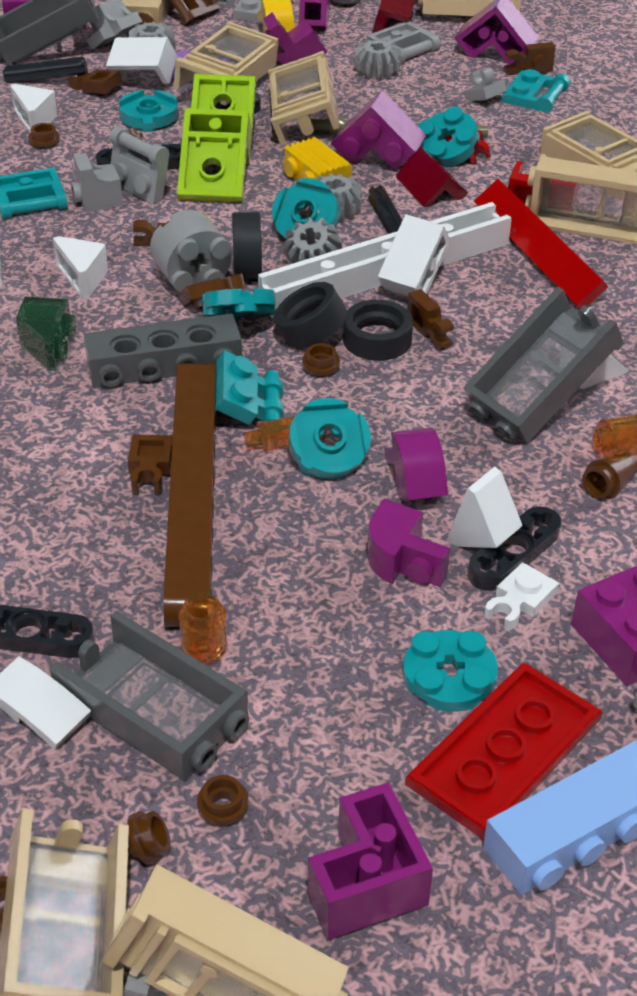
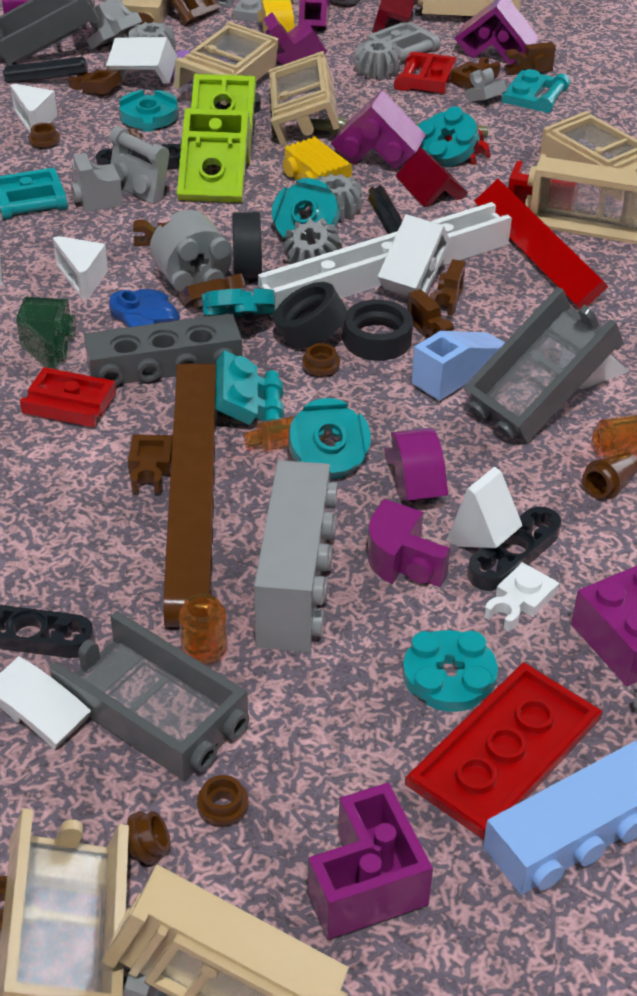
(68, 397): none -> red plate
(142, 307): none -> blue plate
(294, 556): none -> light grey brick
(433, 76): none -> red plate
(450, 286): none -> reddish brown plate
(451, 360): none -> light blue slope
(461, 74): none -> reddish brown plate

